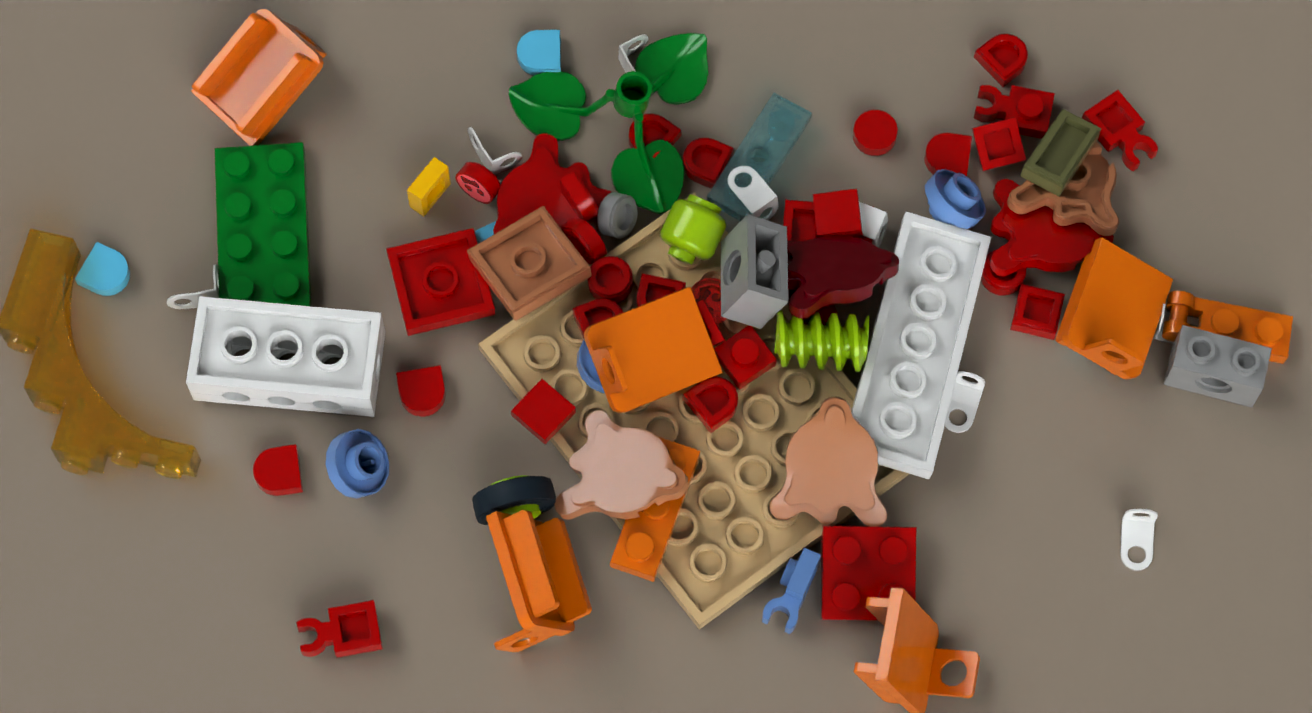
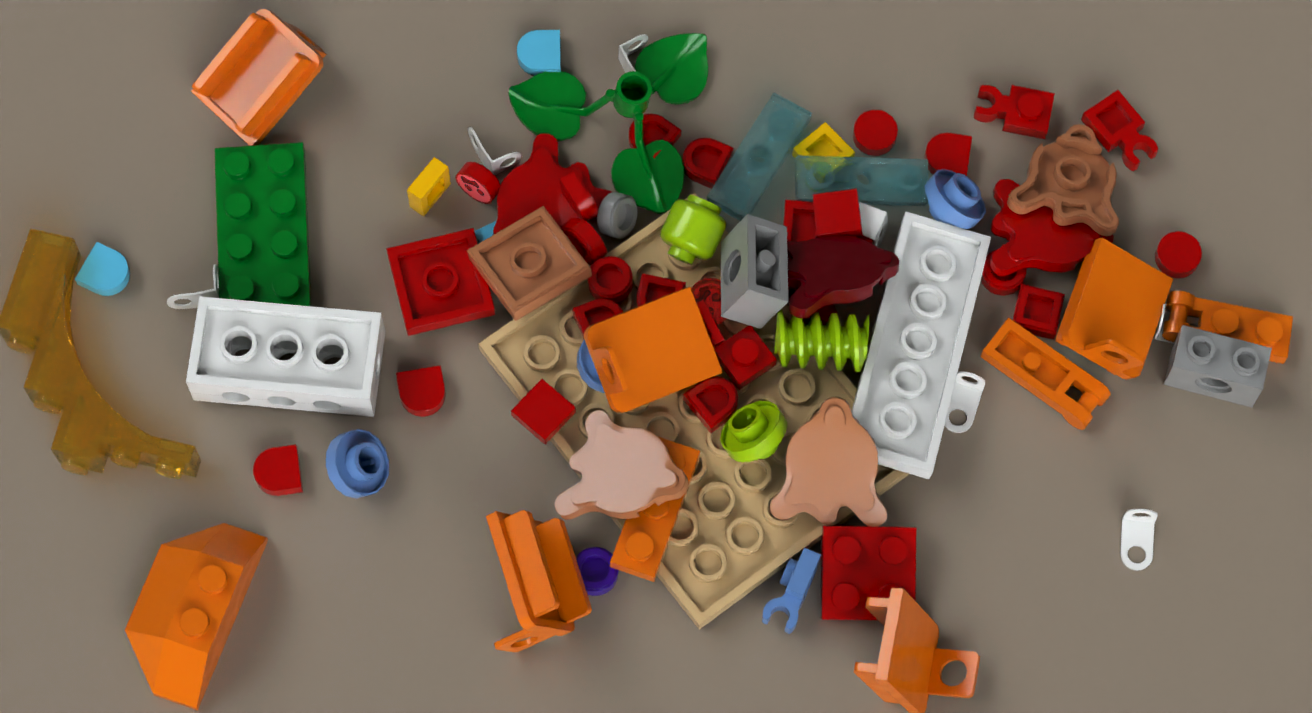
(192, 608): none -> orange wedge
(351, 630): red plate -> none
(513, 495): black wheel -> none
(596, 570): none -> dark purple tile
(754, 431): none -> lime plate
(757, 195): white piece -> none
(823, 142): none -> yellow tile
(890, 179): none -> clear light blue tile
(998, 144): red plate -> none
(1003, 57): red tile -> none
(1045, 373): none -> orange plate
(1060, 152): olive tile -> none
(1178, 254): none -> red tile

